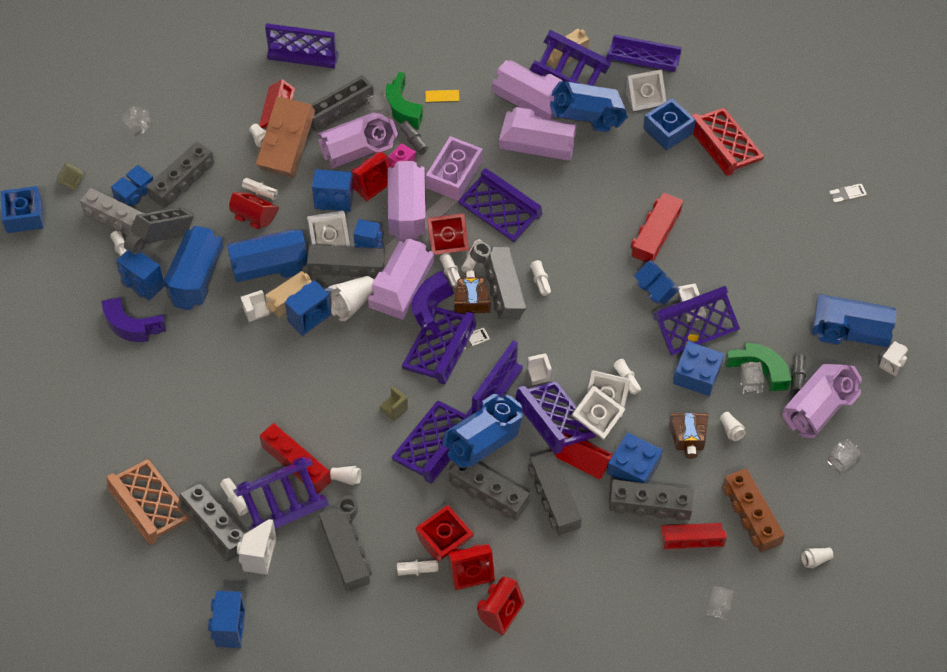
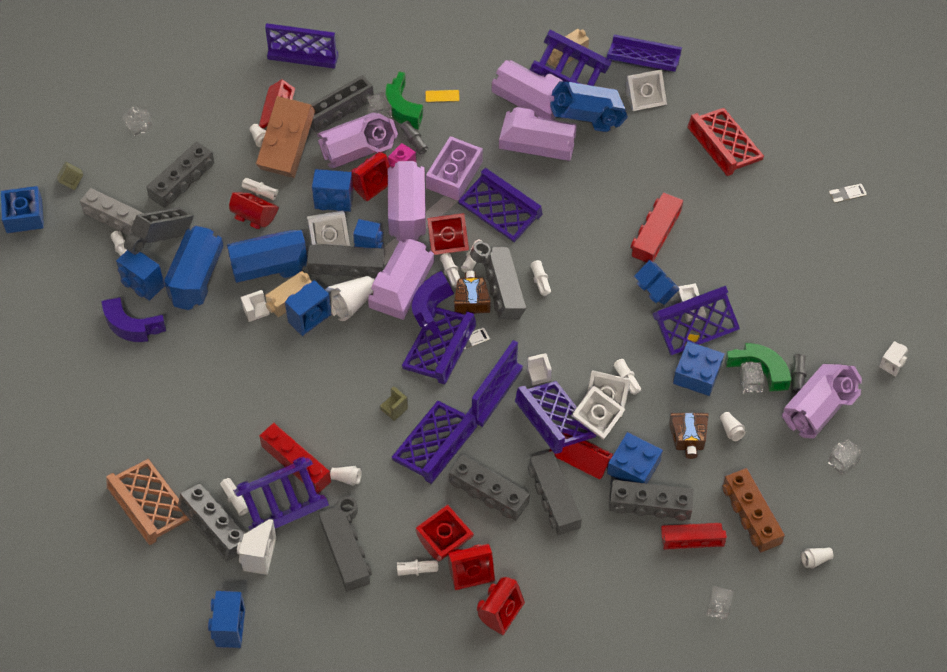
(131, 192): blue piece -> none
(484, 430): blue brick -> none
(669, 124): blue brick -> none
(853, 320): blue brick -> none

